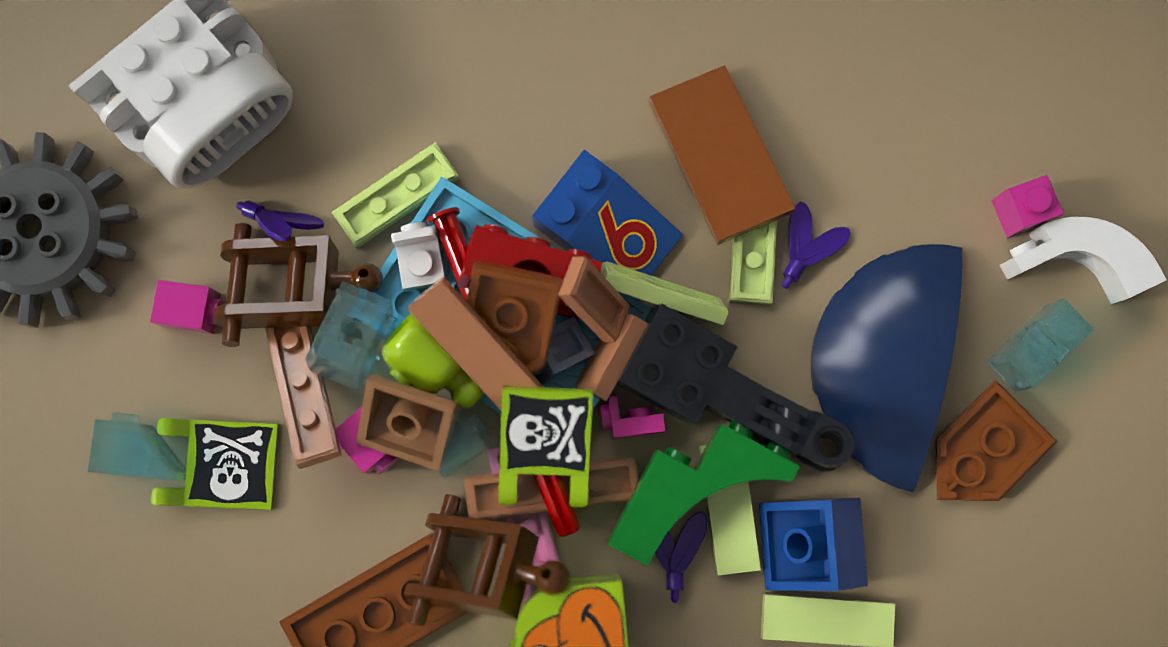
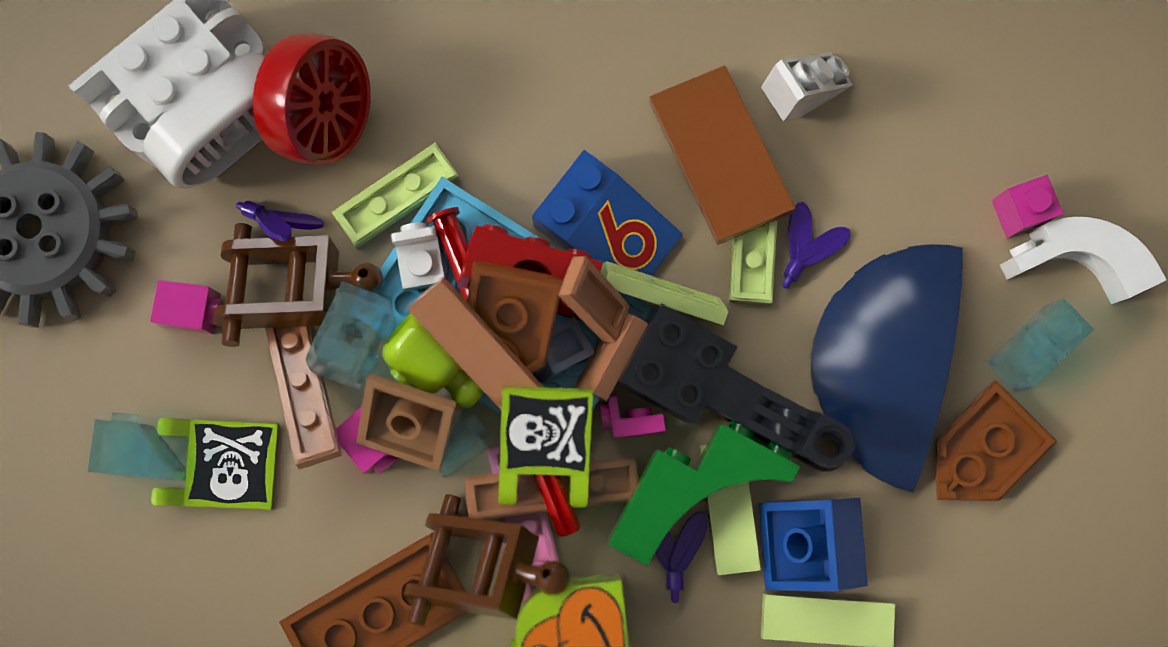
(325, 101): none -> red piece
(805, 83): none -> white slope

